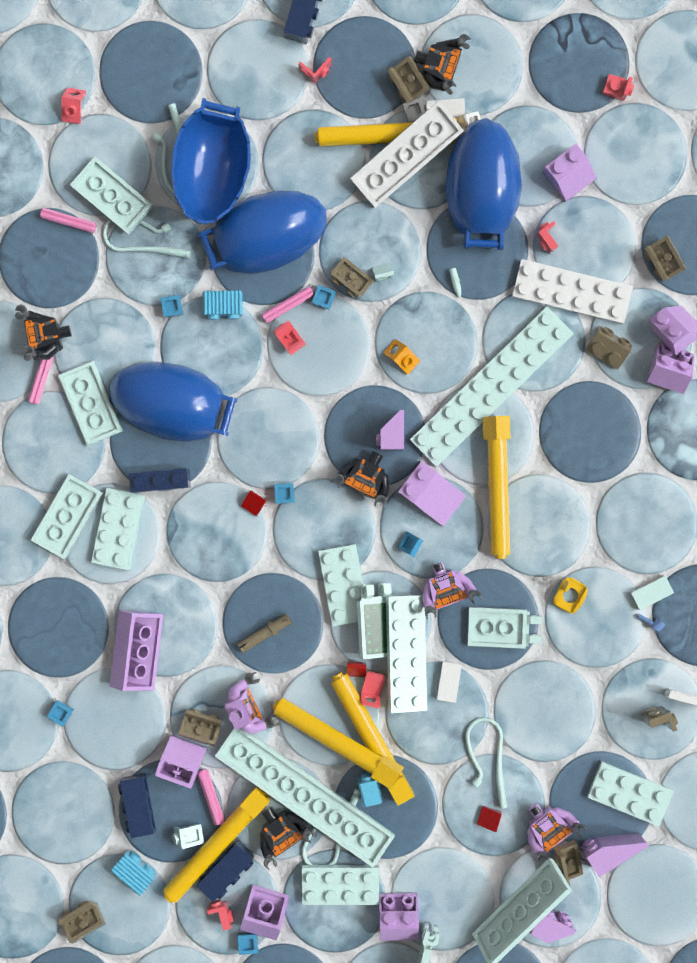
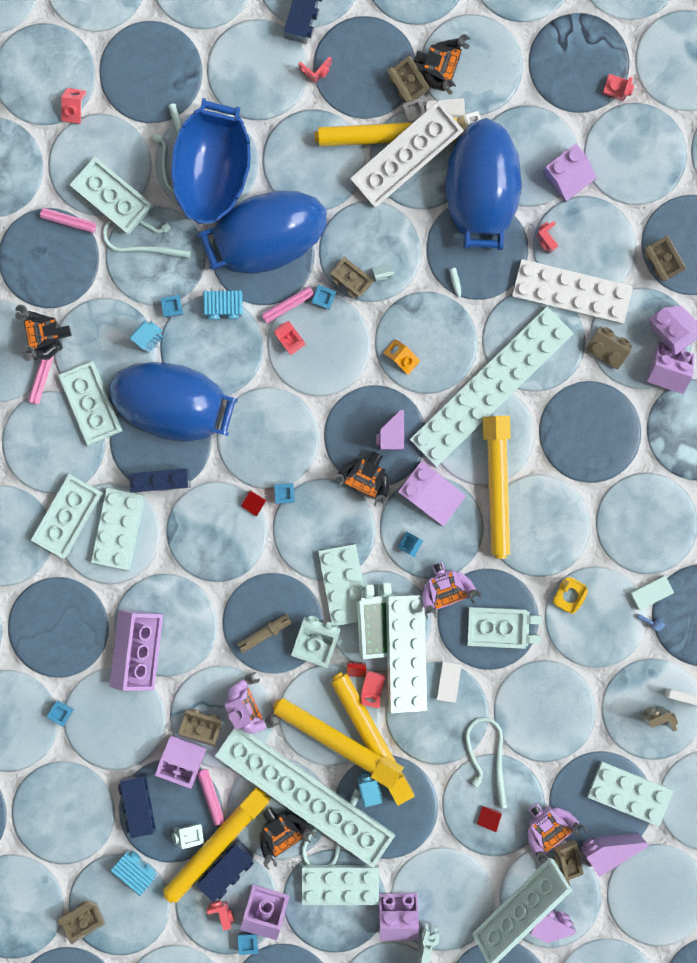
(147, 336): none -> medium azure brick
(316, 641): none -> light aqua plate

